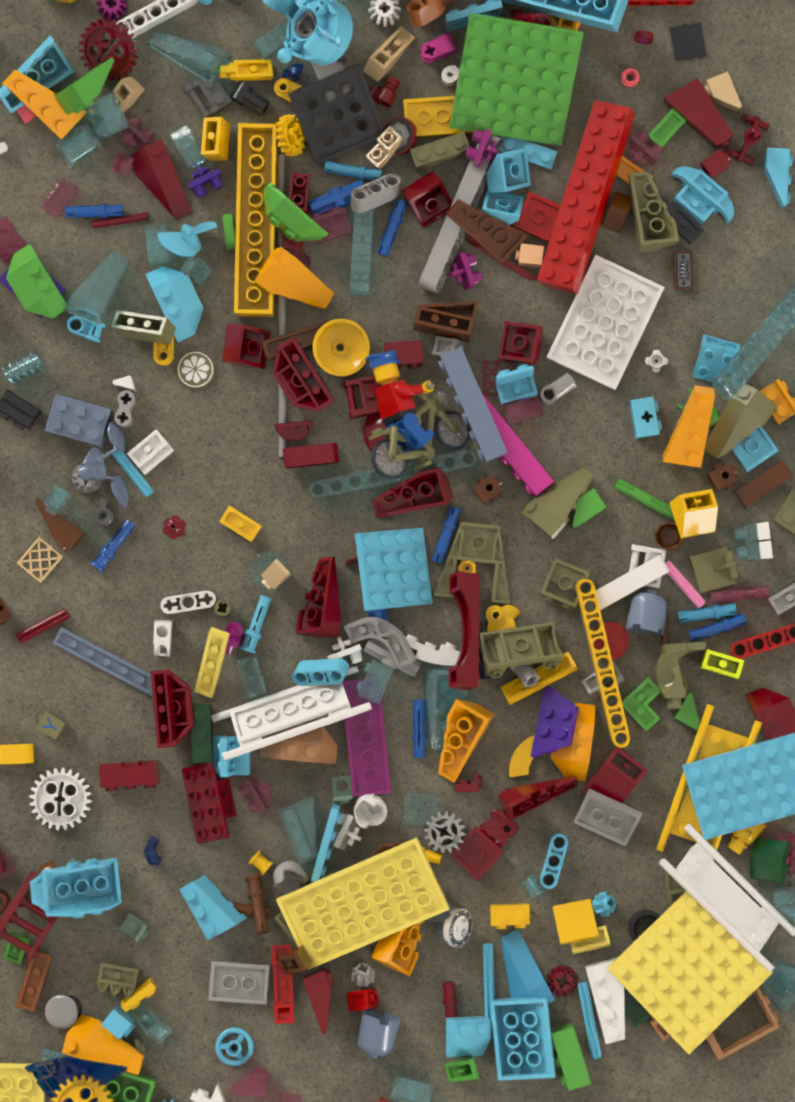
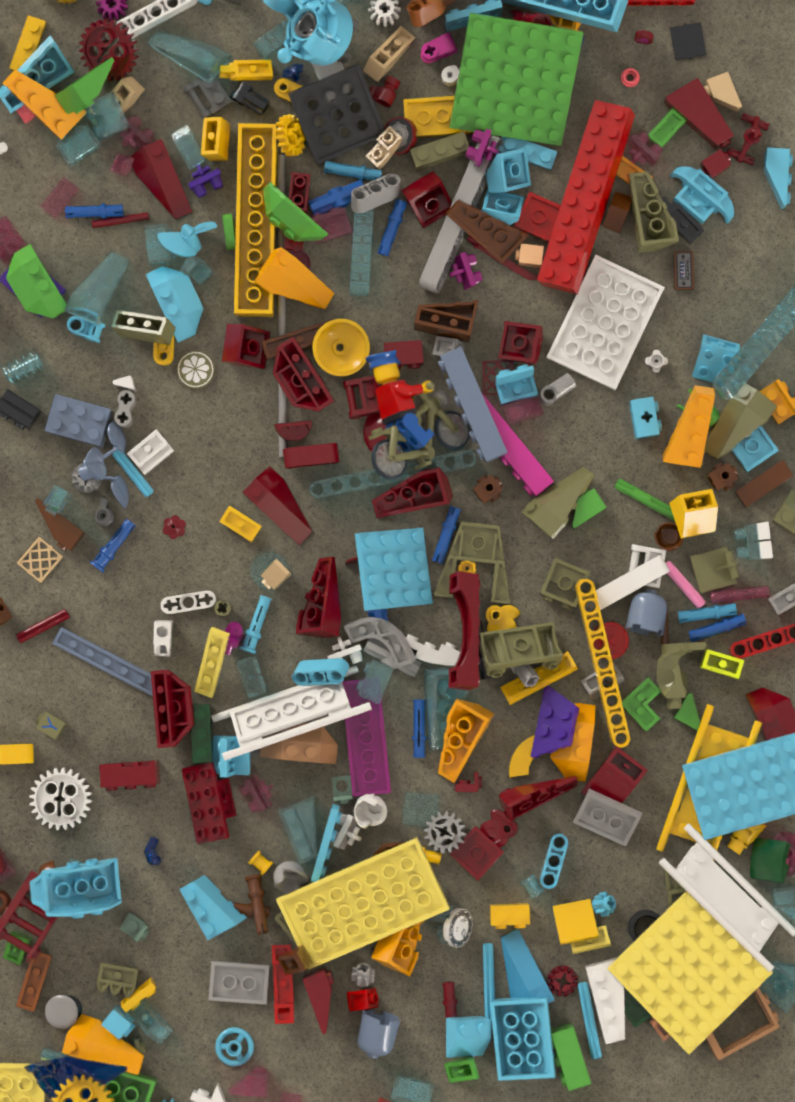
(28, 41): none -> yellow plate
(274, 498): none -> dark red wedge

